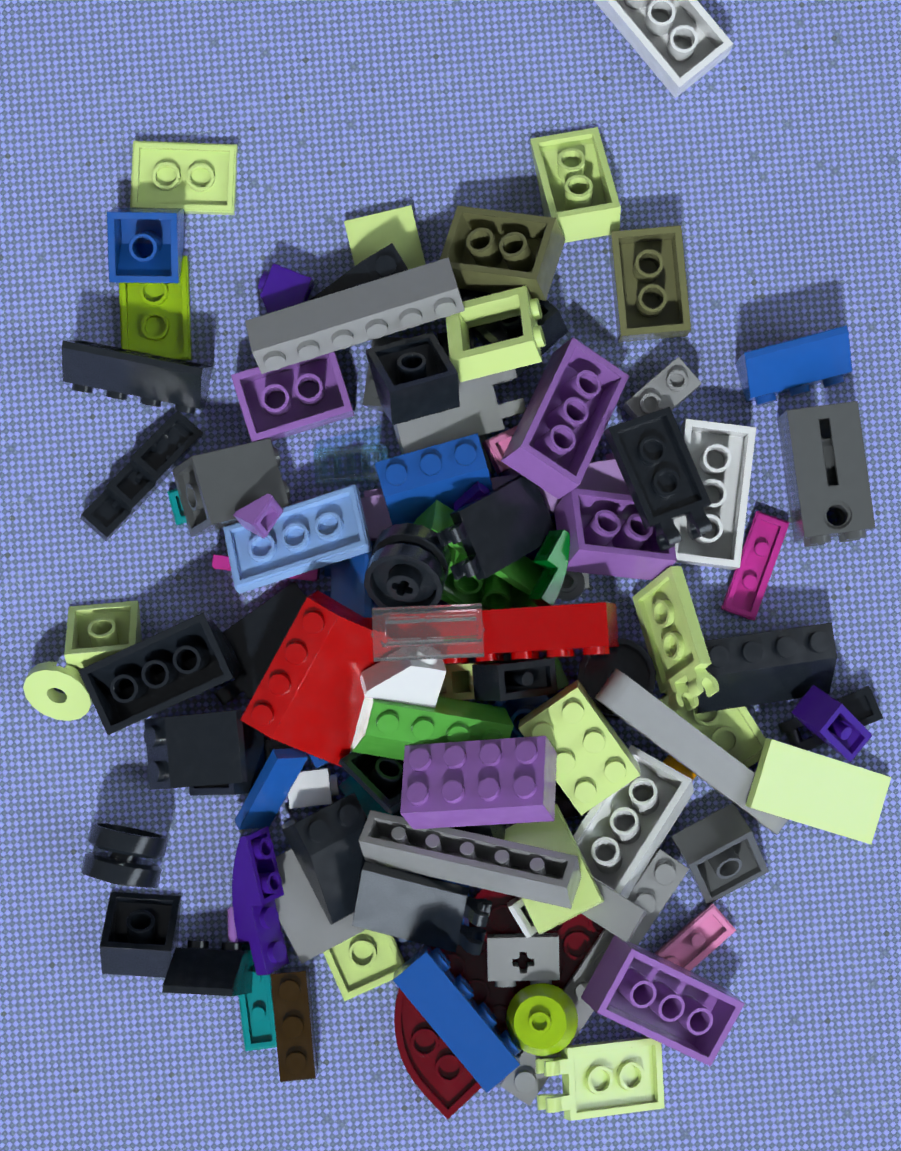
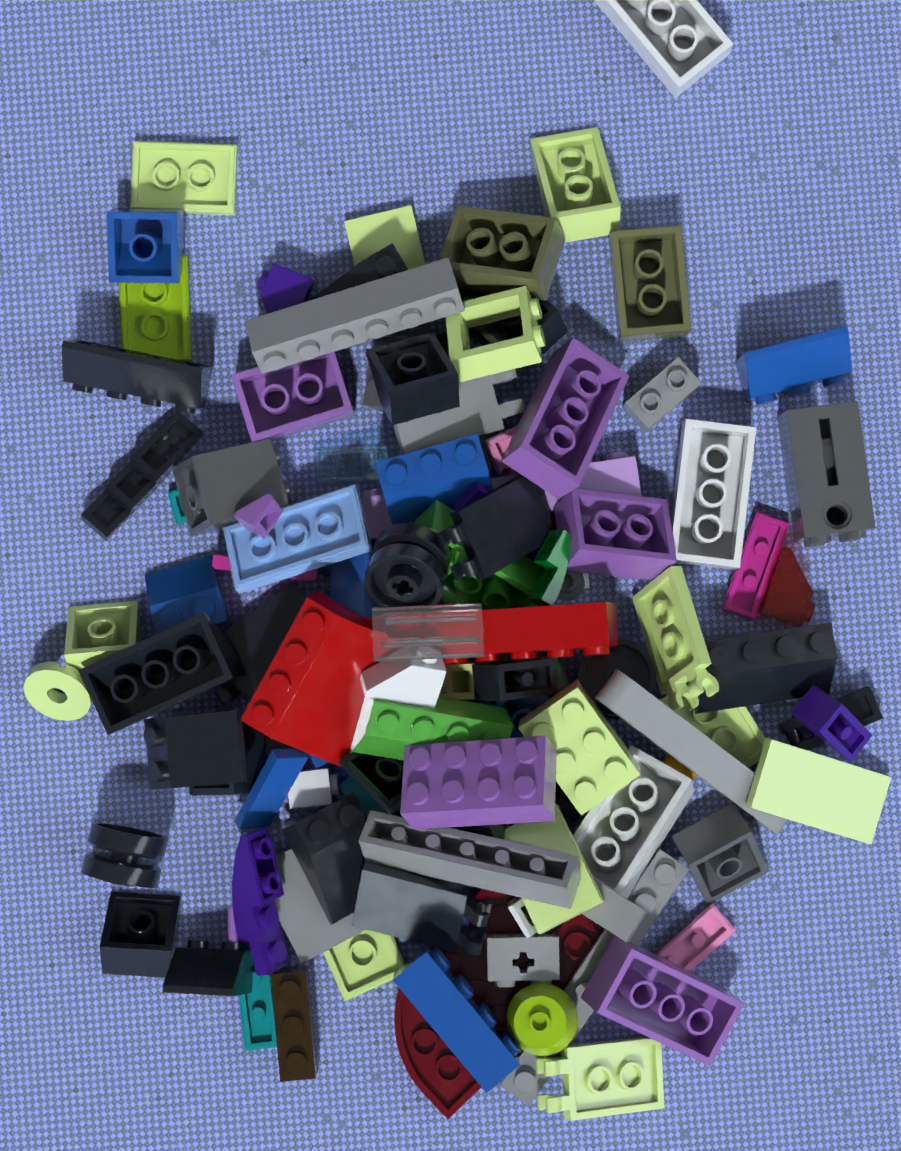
(185, 592): none -> blue slope
(660, 475): black tile -> none
(787, 592): none -> clear red slope

